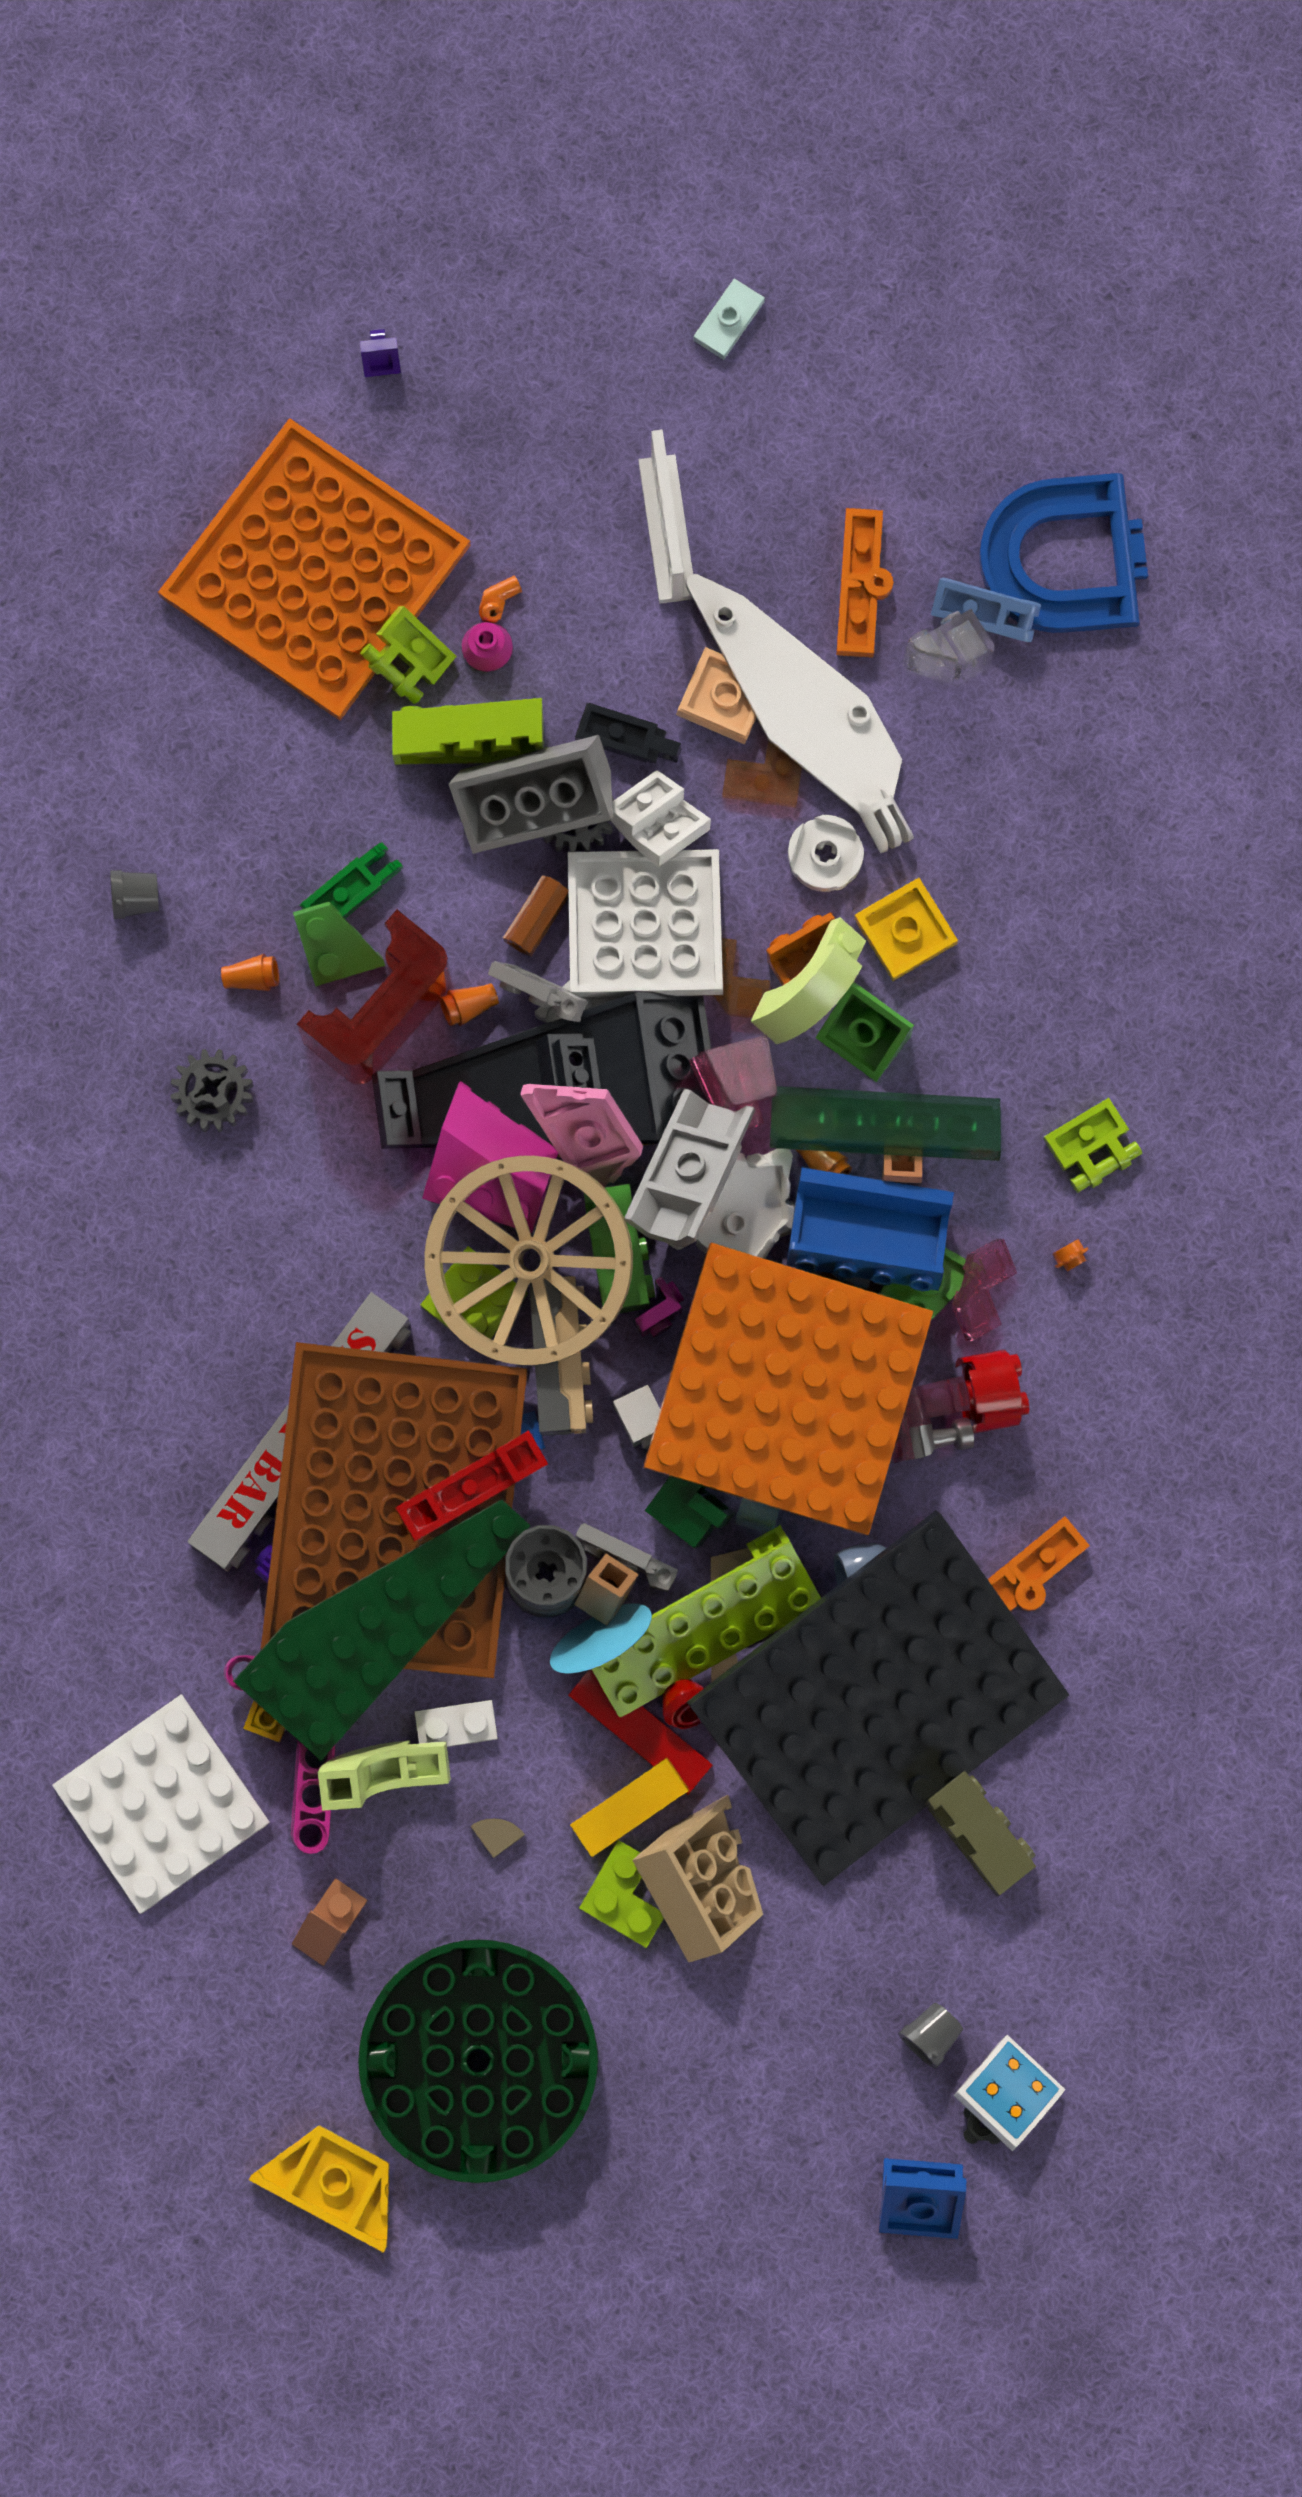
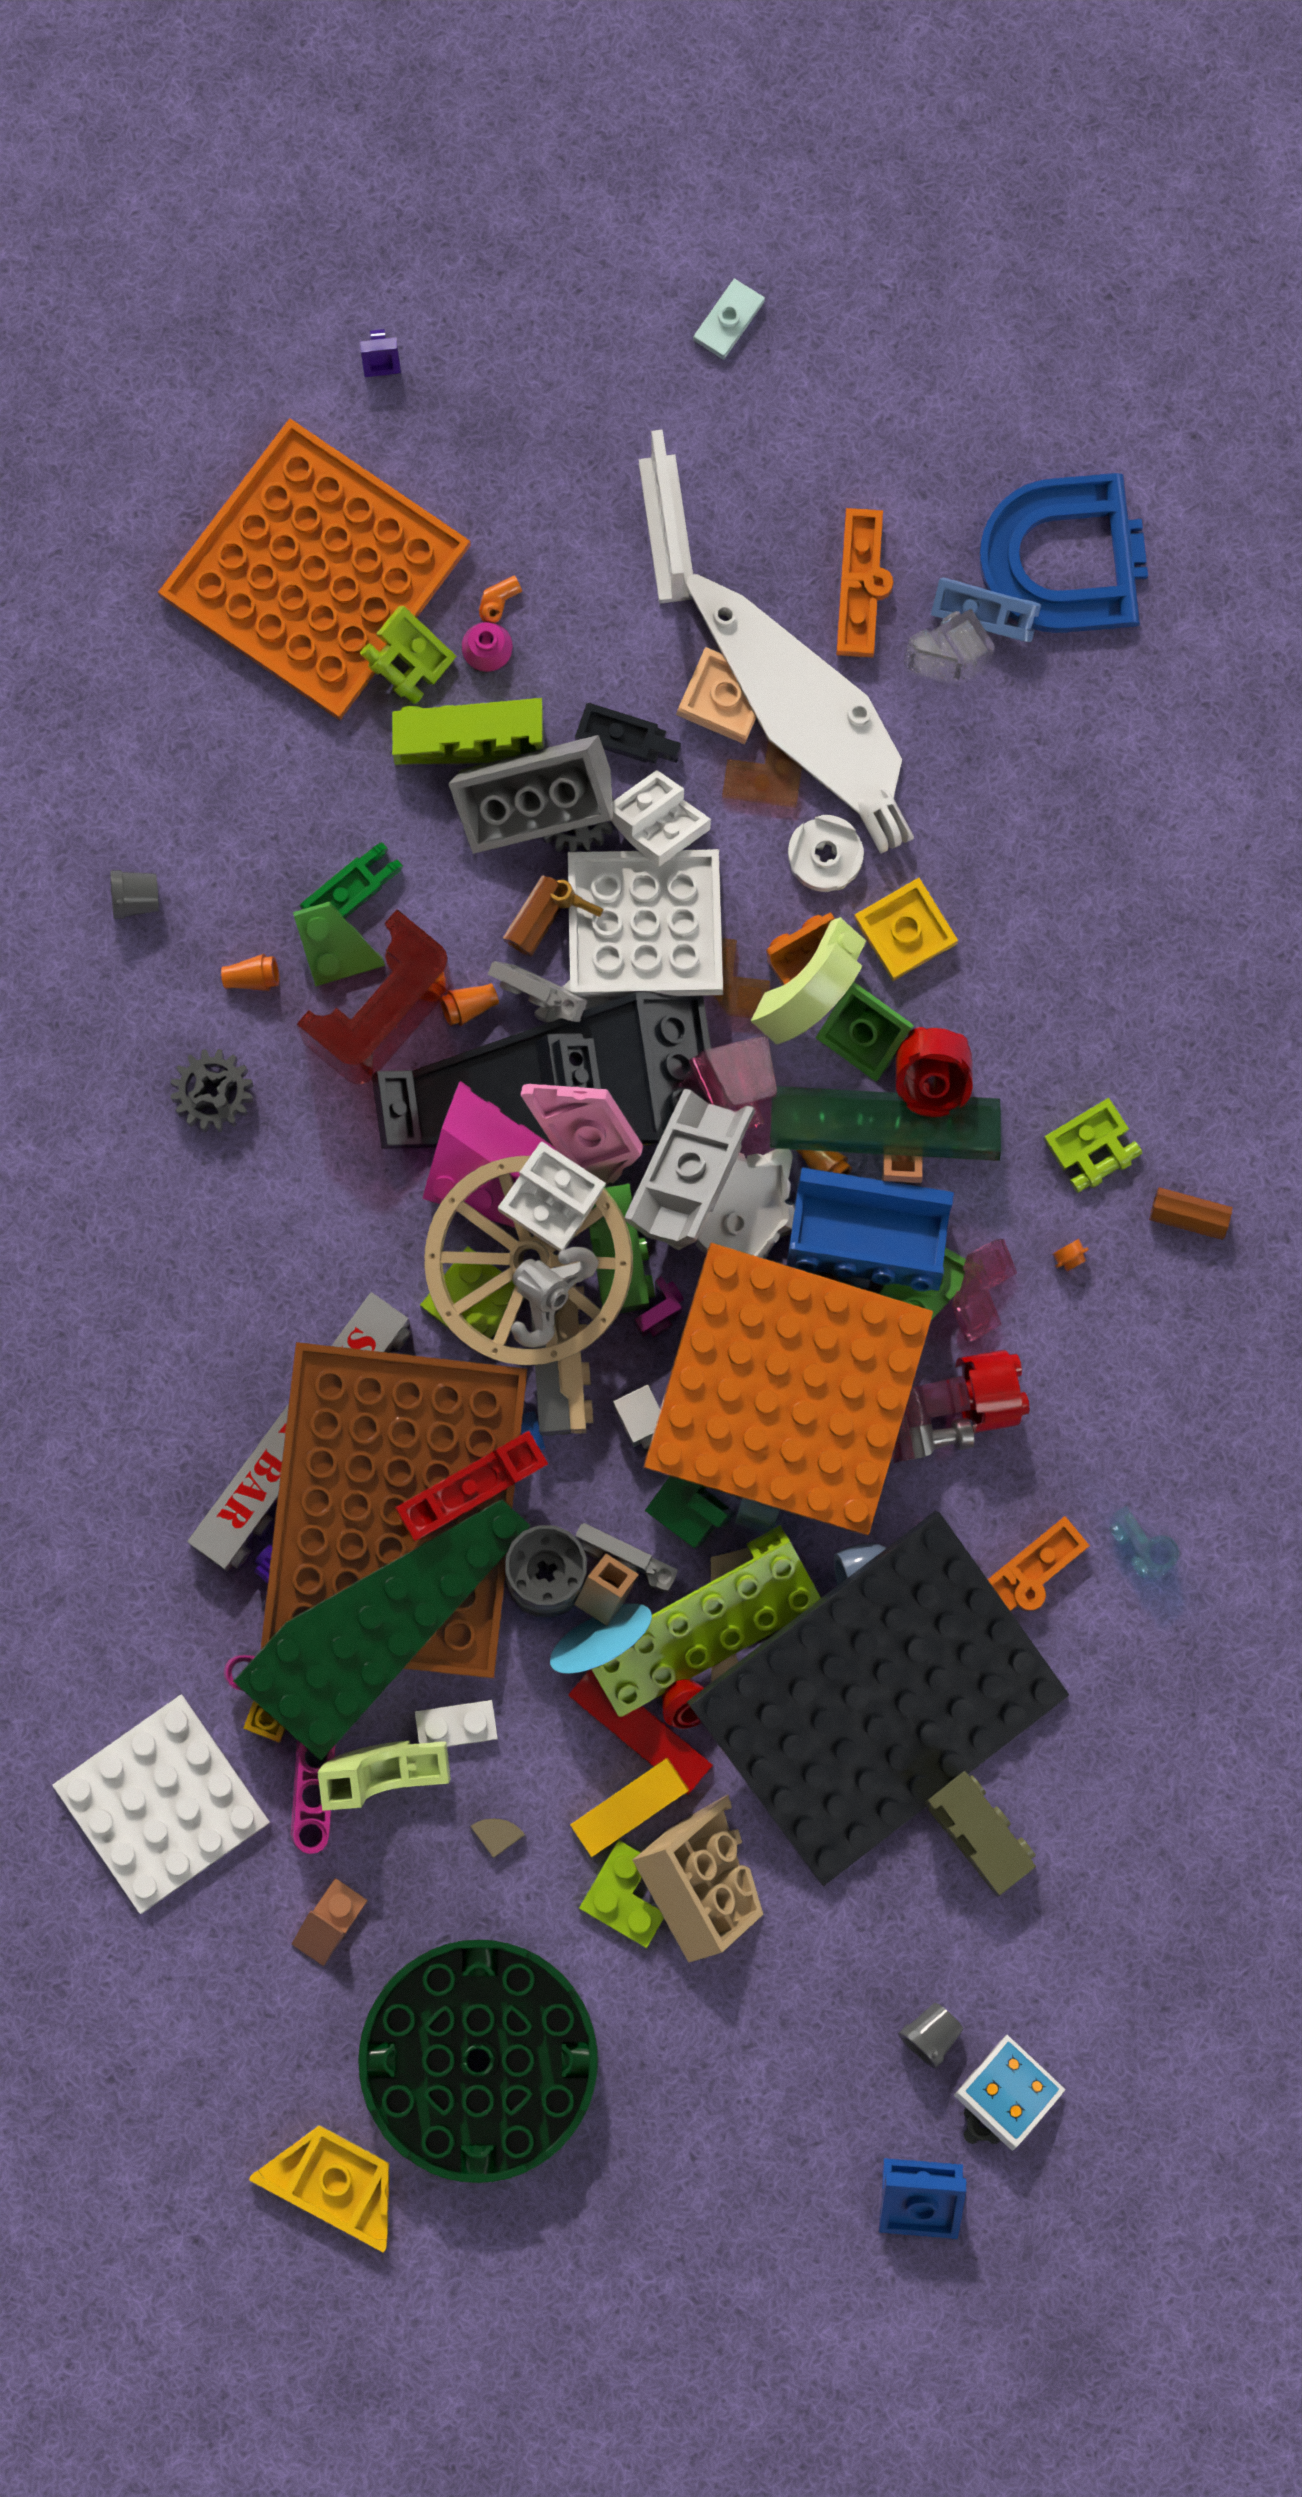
(548, 1291): none -> light grey piece
(551, 1197): none -> white slope
(575, 900): none -> pearl gold hand
(934, 1071): none -> red brick
(1128, 1531): none -> clear light blue plate
(1190, 1213): none -> dark orange axle

